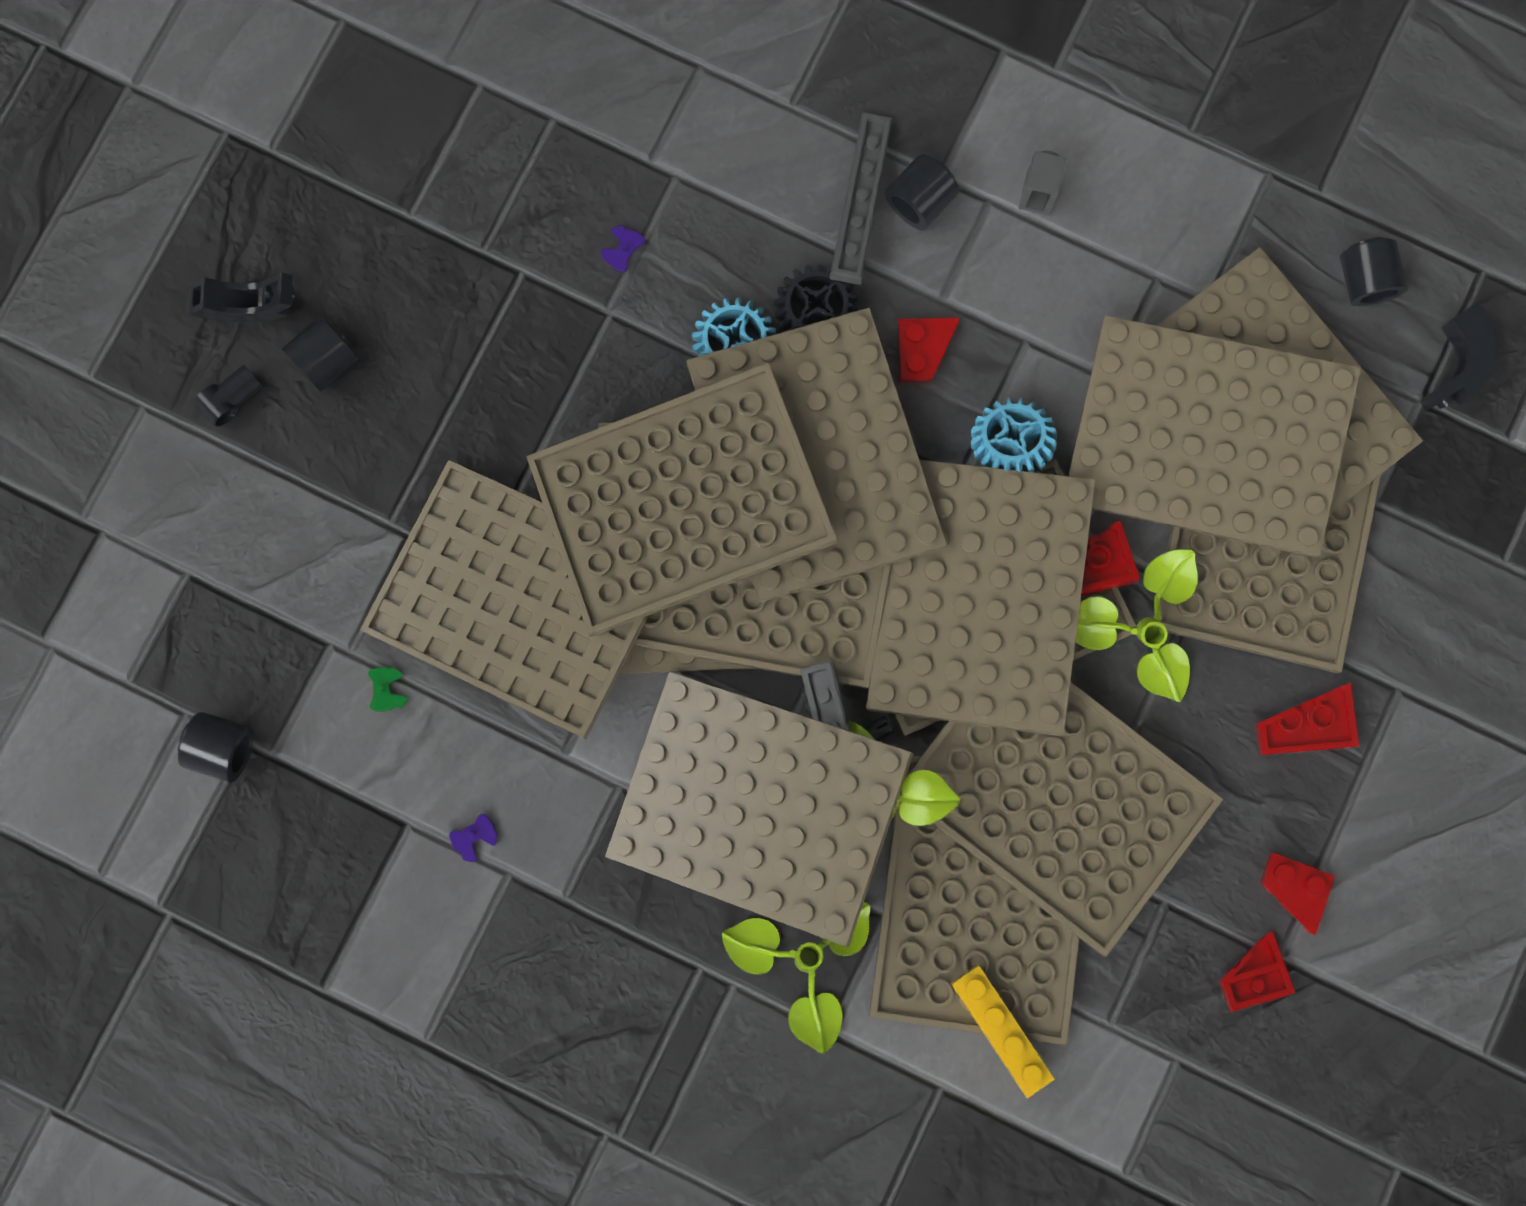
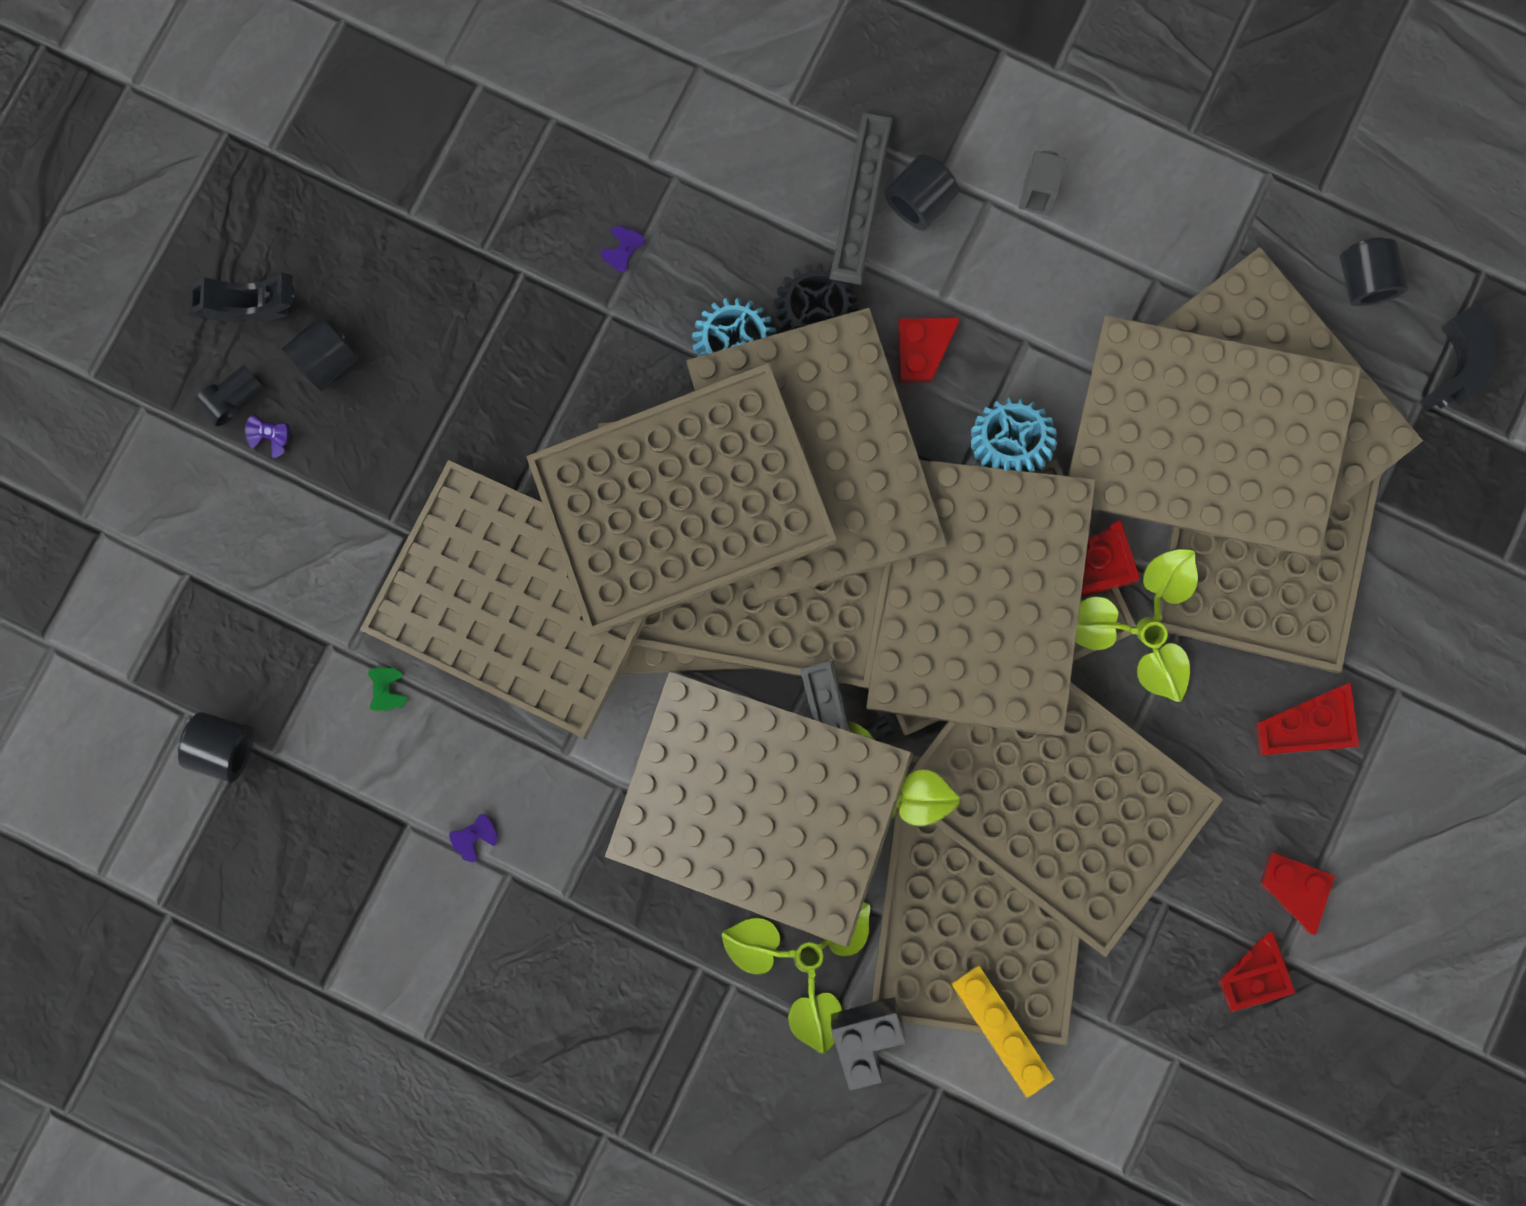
(257, 429): none -> dark purple piece
(862, 1033): none -> brick

